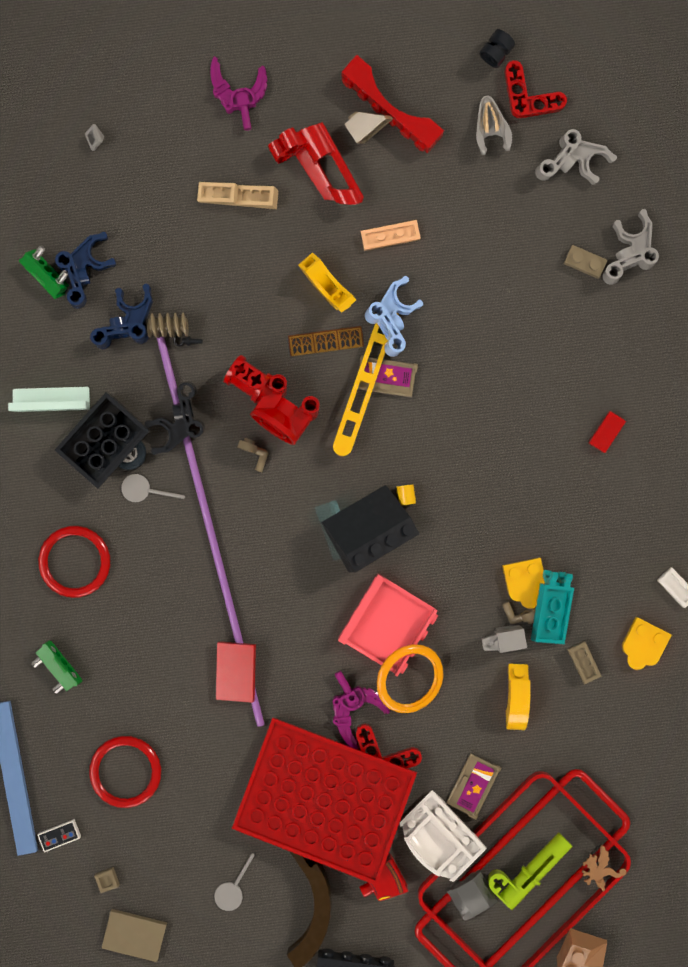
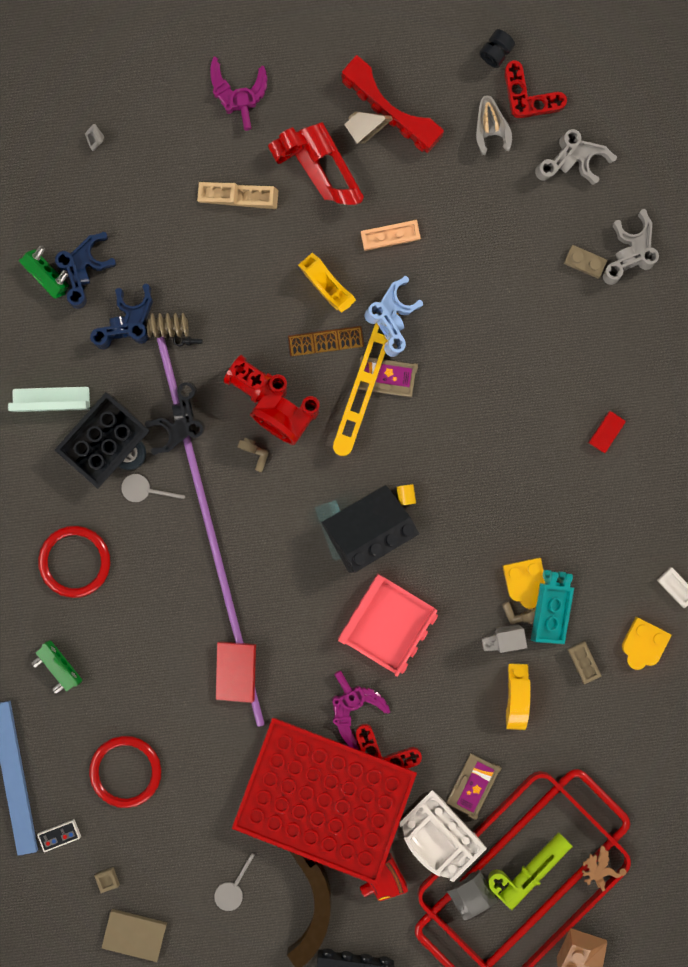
(388, 663): light orange wedge -> none

